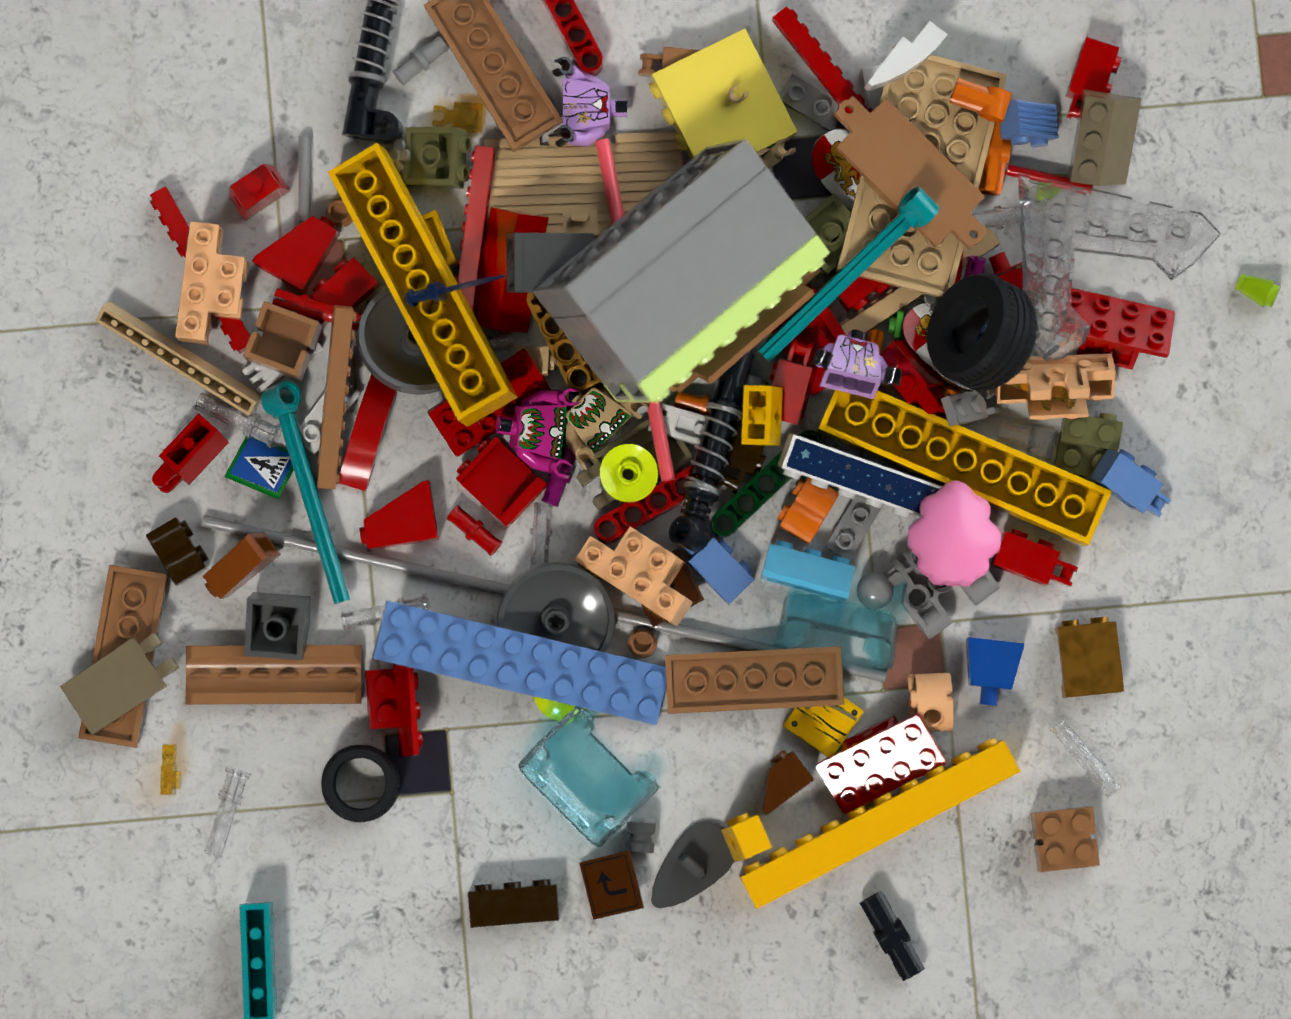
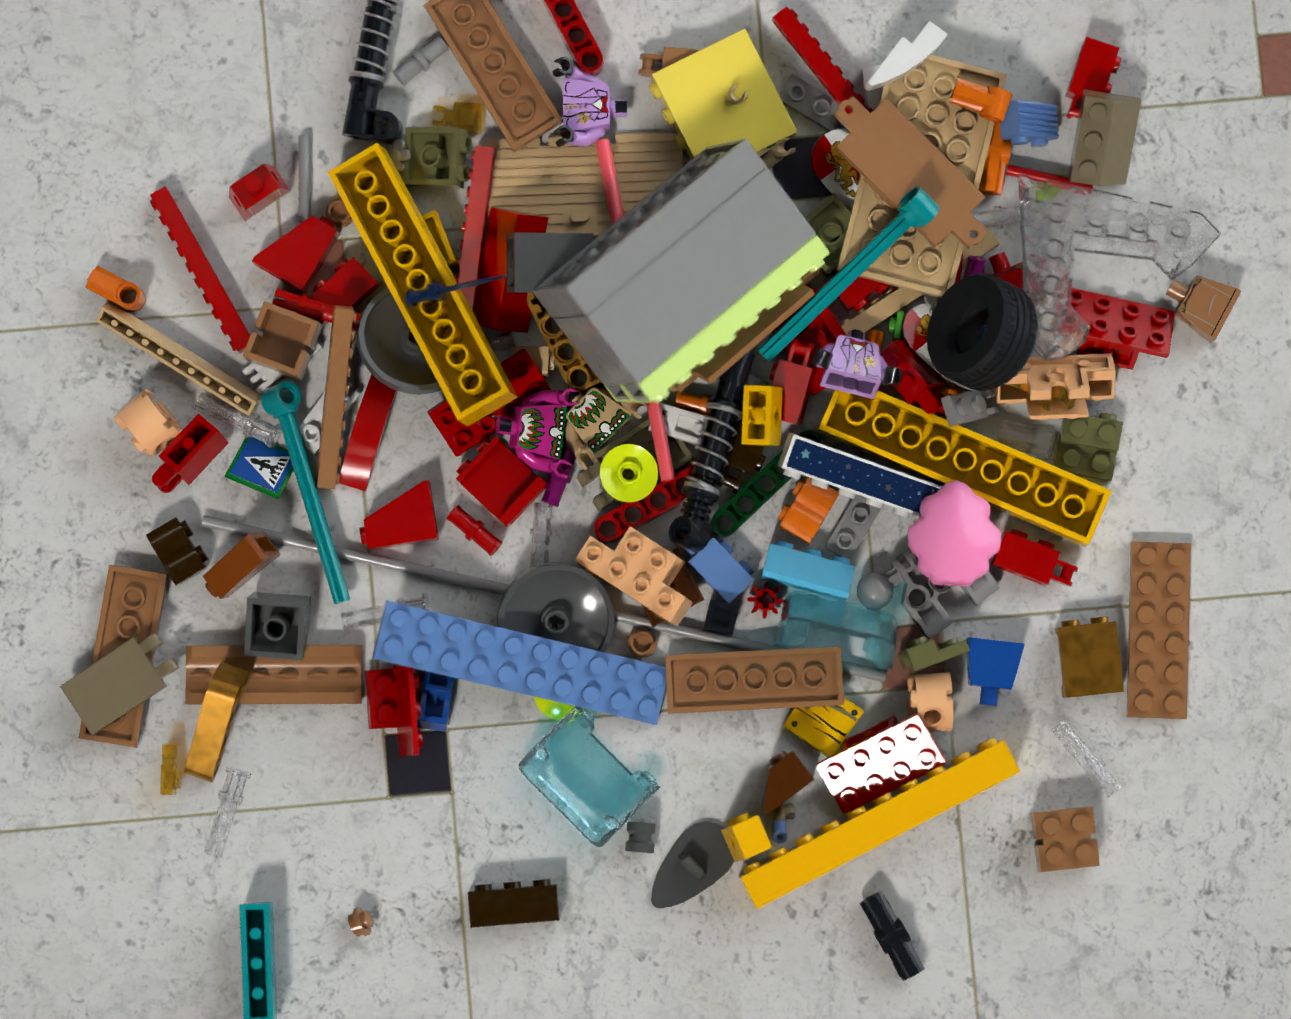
(114, 289): none -> orange piece
(148, 422): none -> light nougat brick
(209, 284): light nougat piece -> none
(215, 721): none -> pearl gold beam
(330, 773): black tyre -> none
(360, 922): none -> medium nougat plate
(435, 701): none -> blue slope
(611, 885): reddish brown piece -> none
(721, 617): none -> black brick
(771, 594): none -> red gear
(778, 824): none -> arm
(925, 654): none -> olive plate
(1129, 482): medium blue brick -> none
(1158, 630): none -> medium nougat plate
(1203, 304): none -> medium nougat torso
(1258, 289): lime cone -> none

